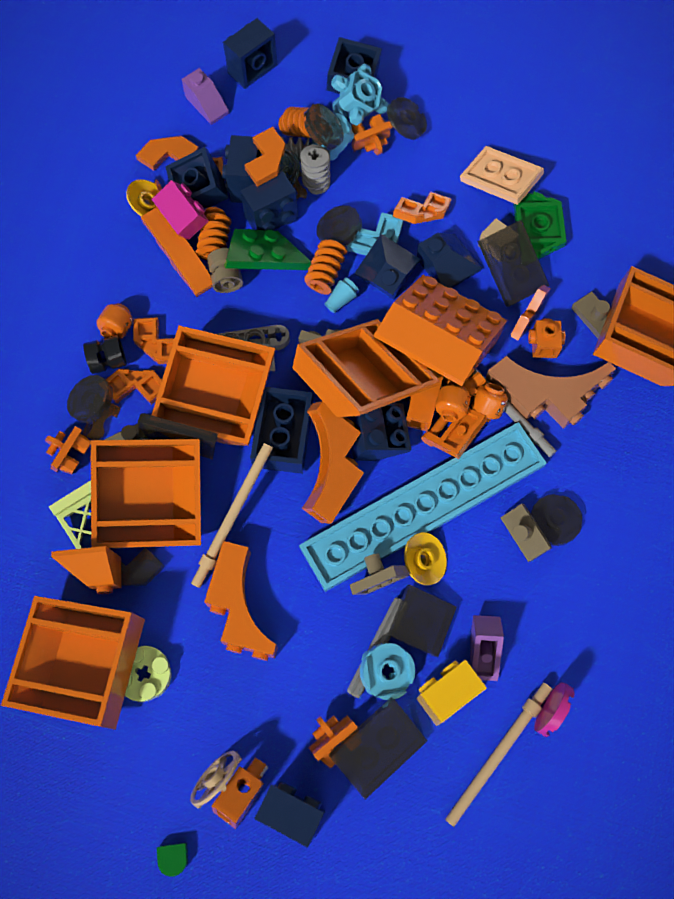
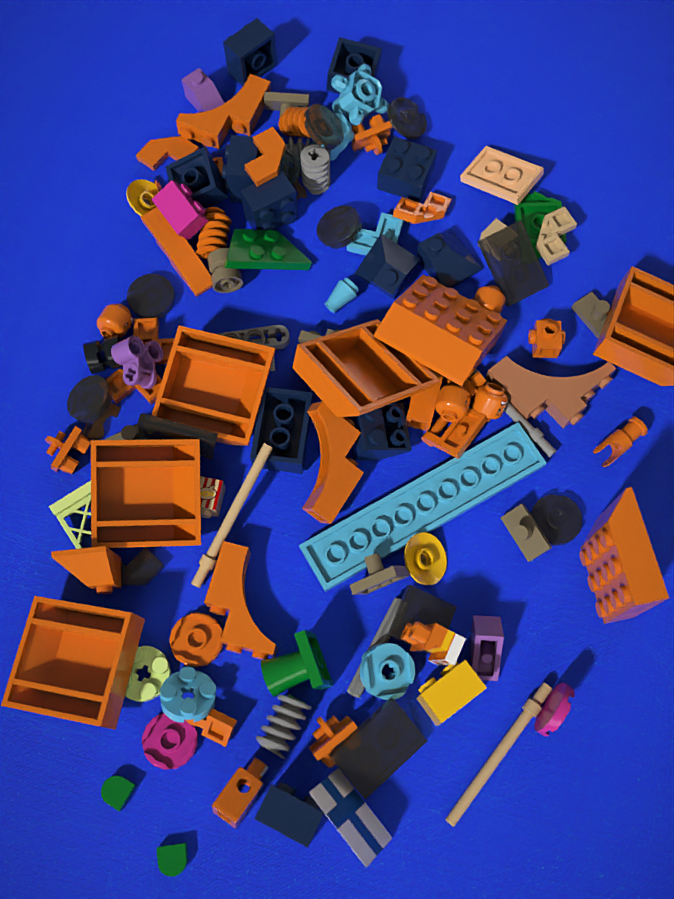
(117, 791): none -> green tile
(138, 360): none -> medium lavender piece
(151, 296): none -> clear smoke tile
(169, 742): none -> dark pink tile
(186, 709): none -> medium azure plate
(196, 640): none -> orange tile
(211, 496): none -> tan brick
(215, 778): wheel -> none
(216, 727): none -> orange plate
(237, 114): none -> orange arch
(281, 101): none -> dark tan tile
(282, 724): none -> light grey piece
(293, 668): none -> green plant
(325, 266): orange piece -> none
(351, 816): none -> white sticker
(406, 169): none -> dark blue brick
(436, 639): none -> orange hips
(490, 298): none -> orange head
(528, 316): orange tile -> none
(549, 243): none -> tan tile
(622, 439): none -> orange piece
(622, 562): none -> orange slope

